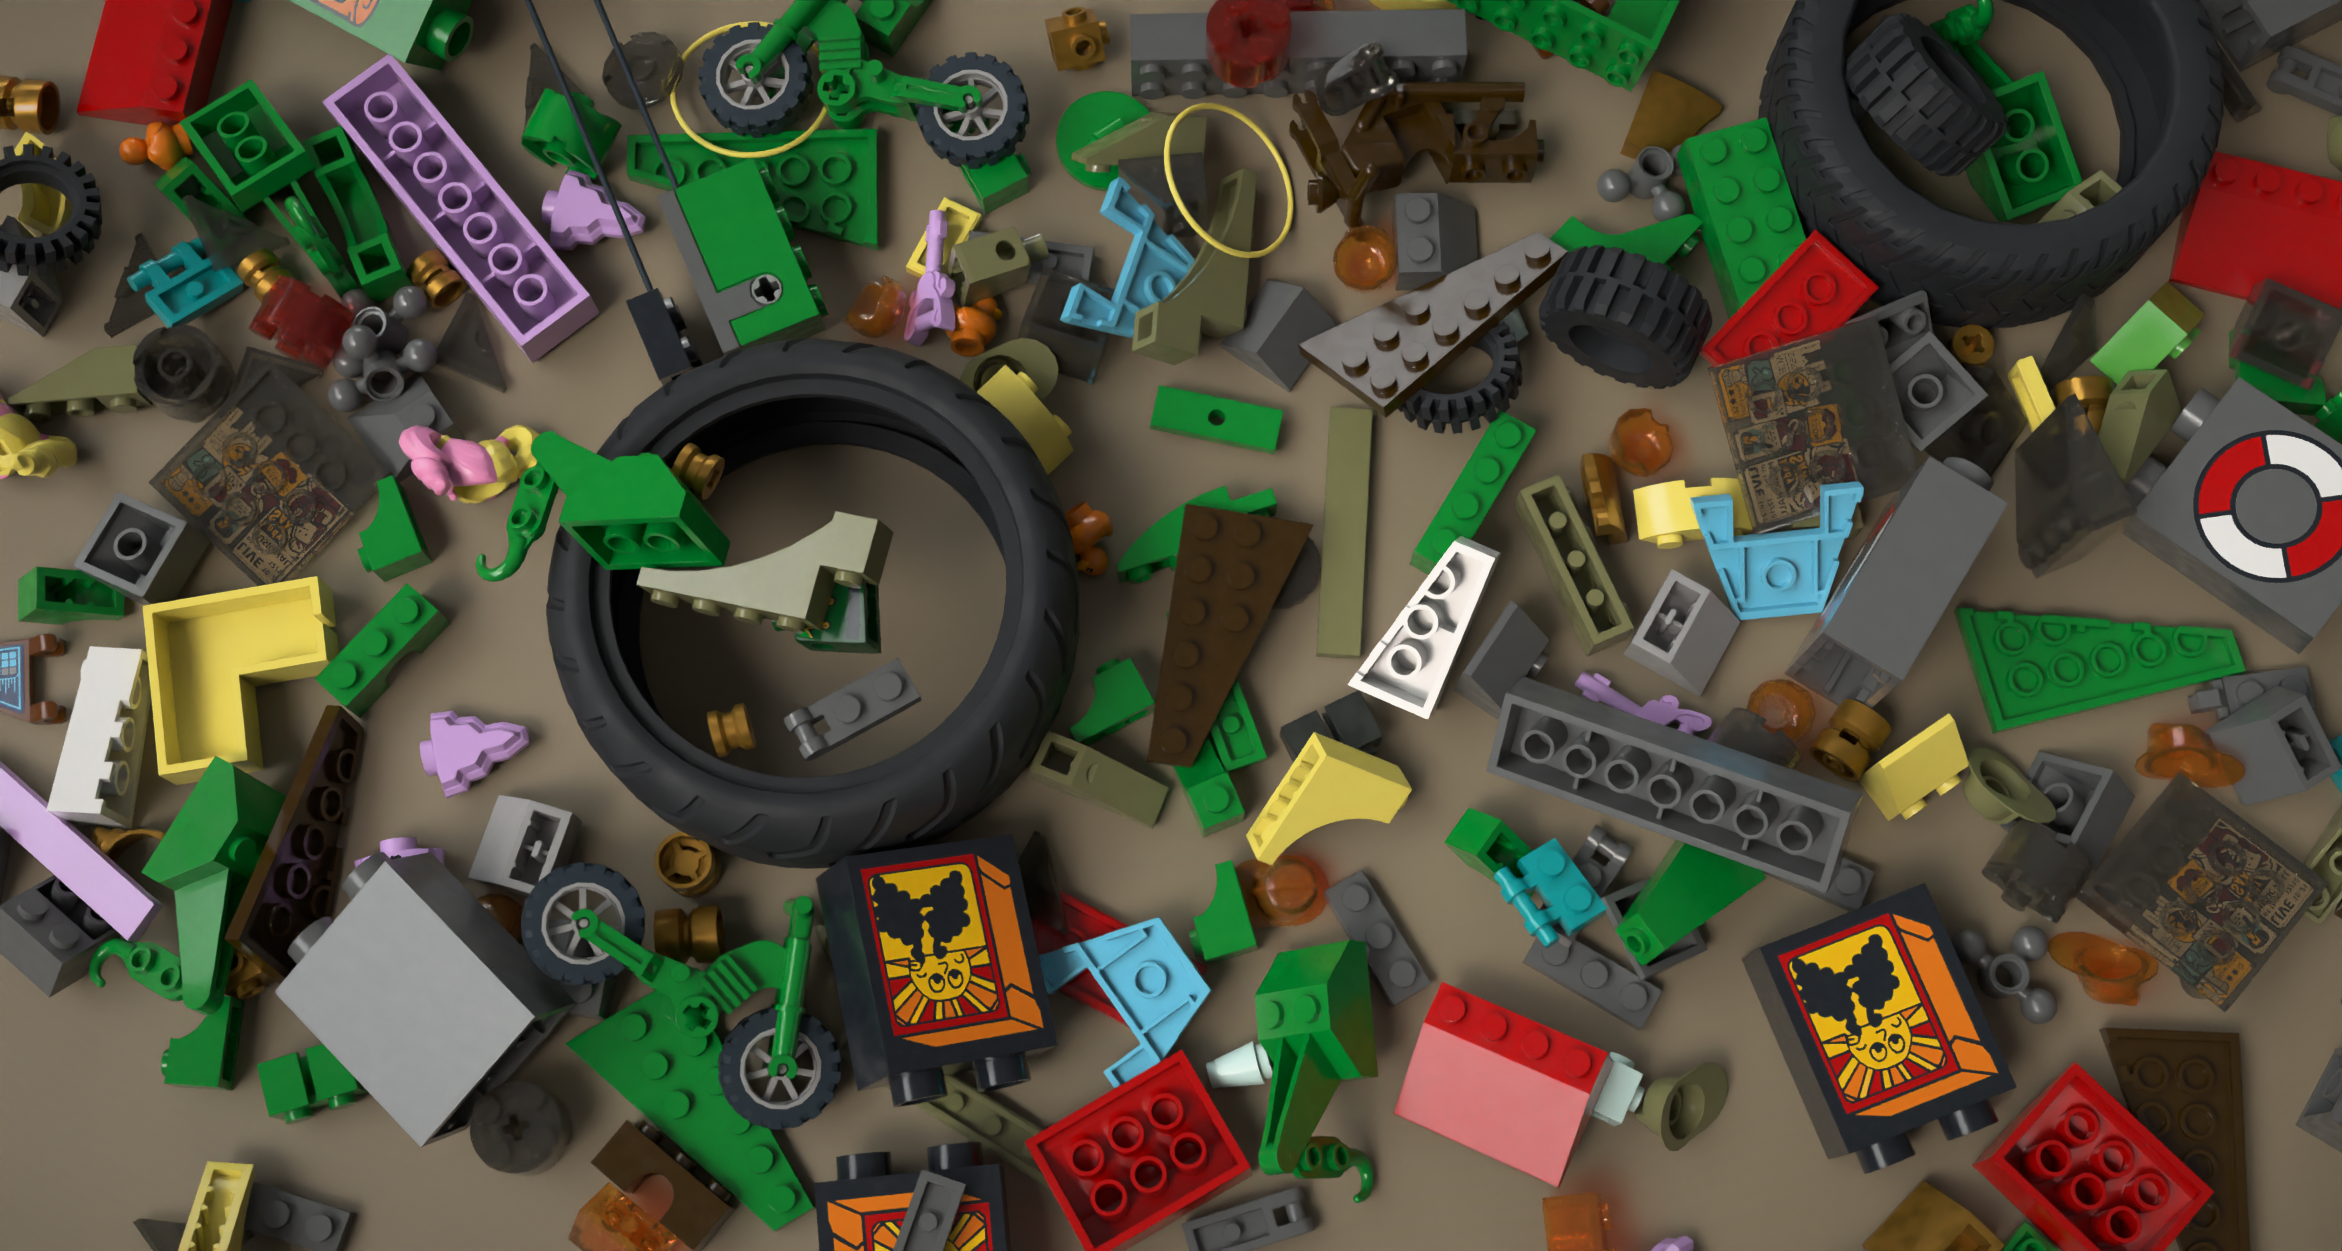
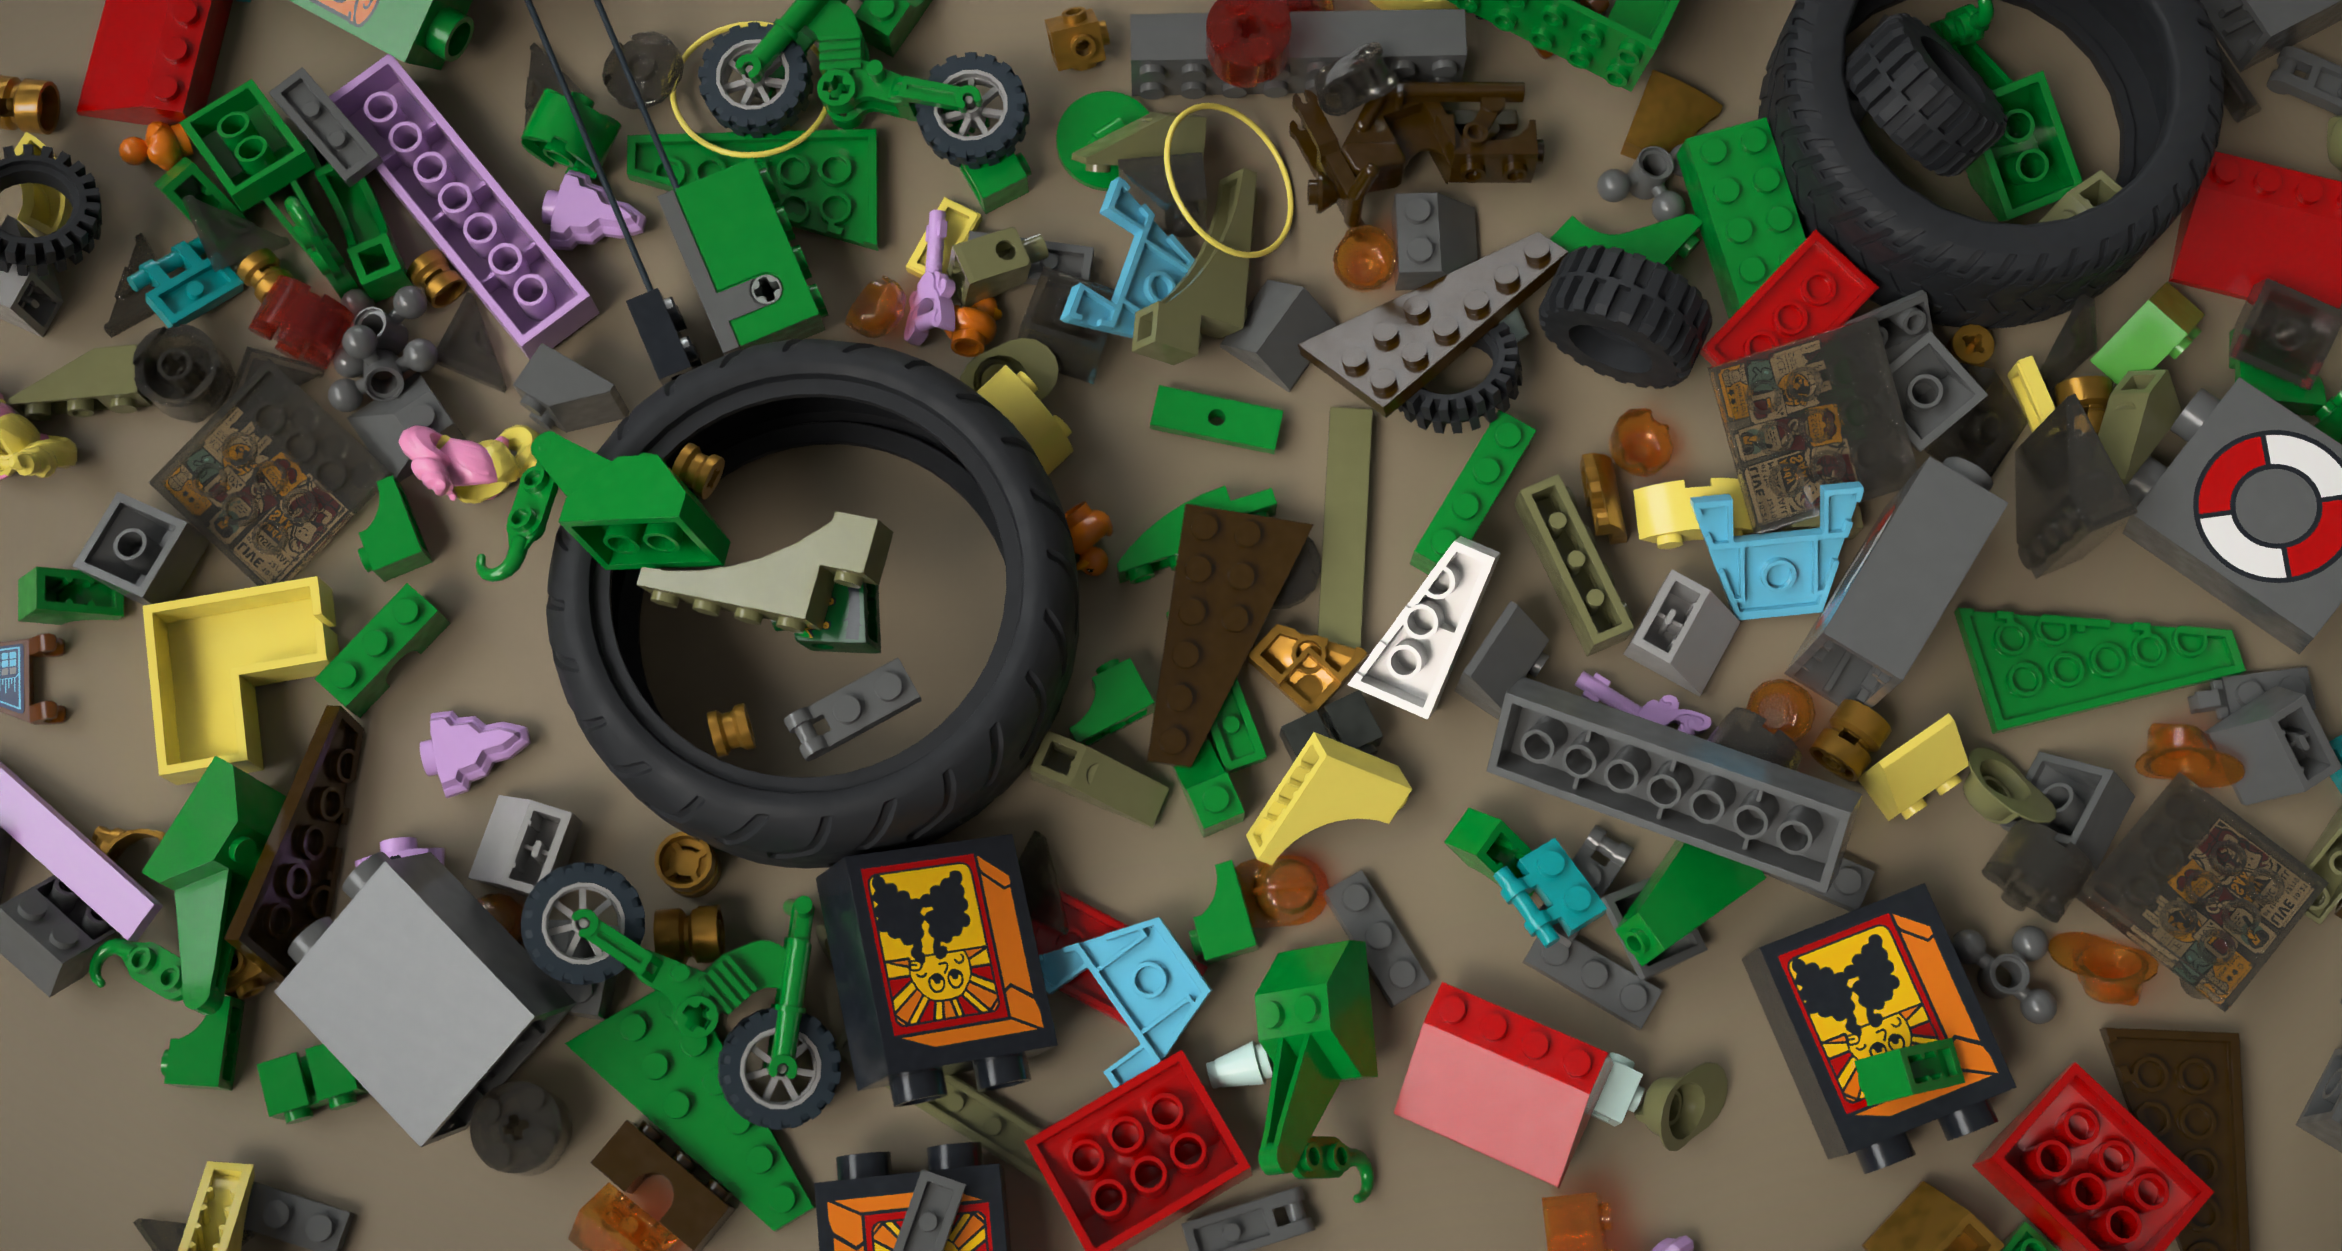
(104, 741): white wedge -> none
(326, 127): none -> dark grey plate
(566, 393): none -> dark grey slope
(1304, 665): none -> pearl gold slope
(1909, 1071): none -> green arch

